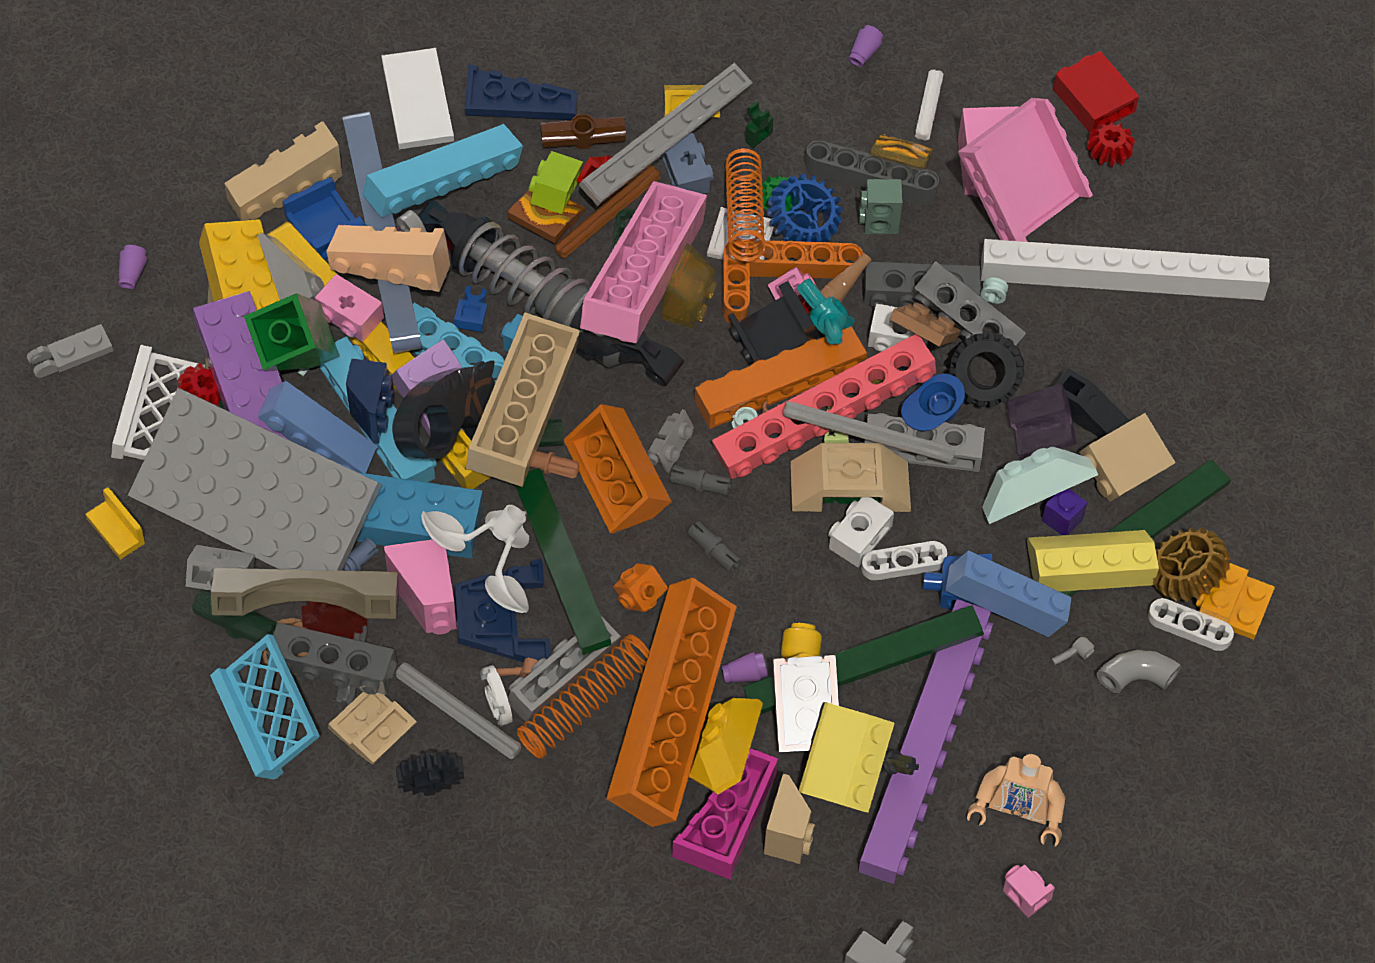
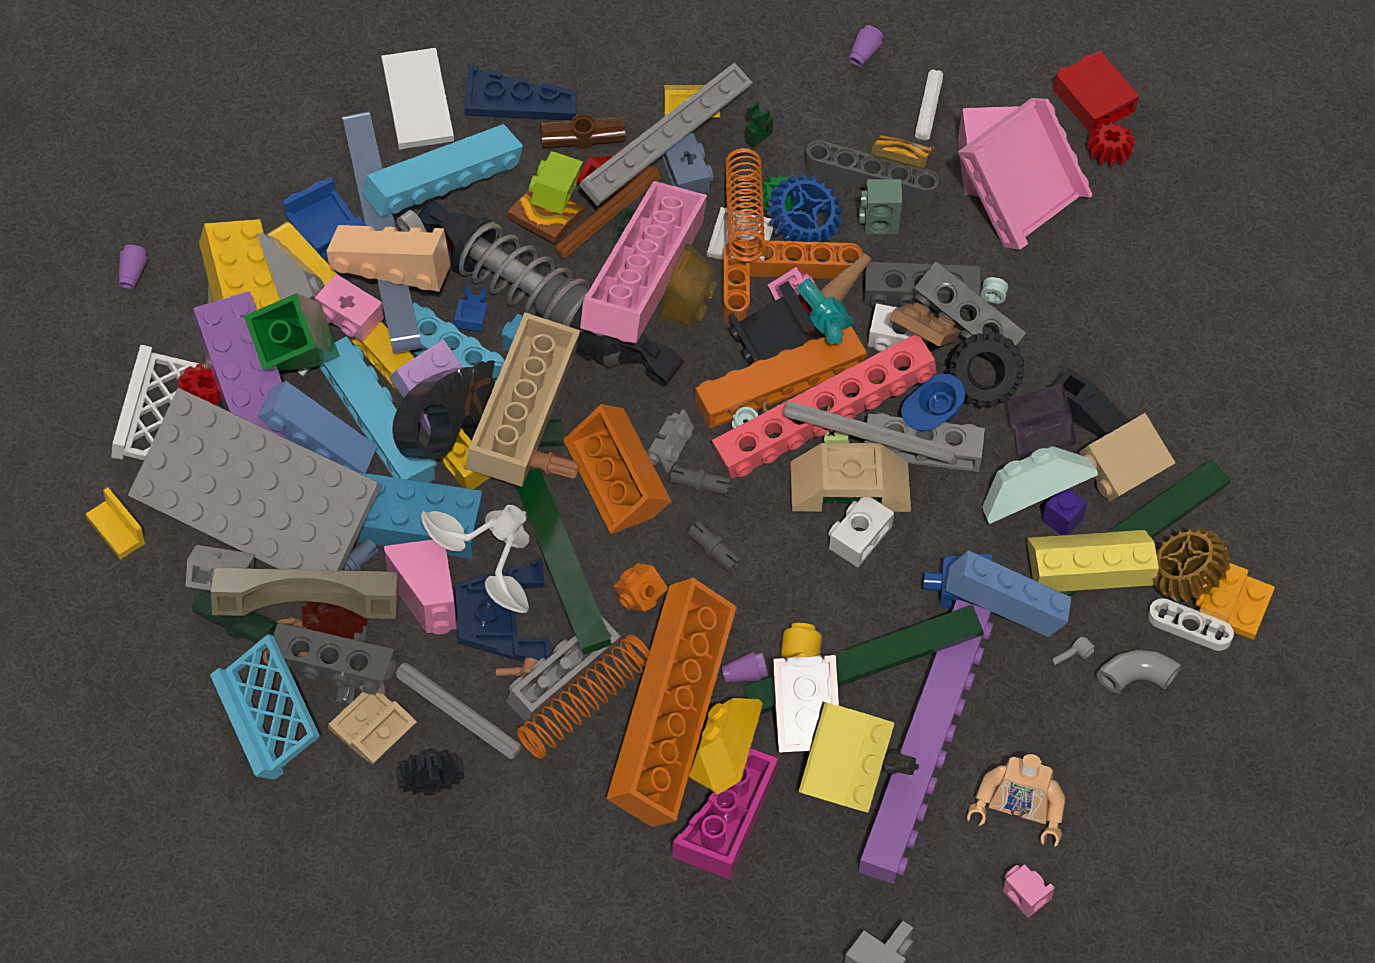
(70, 351): light grey hinge -> none
(285, 173): tan wedge -> none
(369, 396): dark blue slope -> none
(496, 695): white tile -> none
(789, 824): tan slope -> none
(881, 555): white beam -> none
(1125, 269): white brick -> none

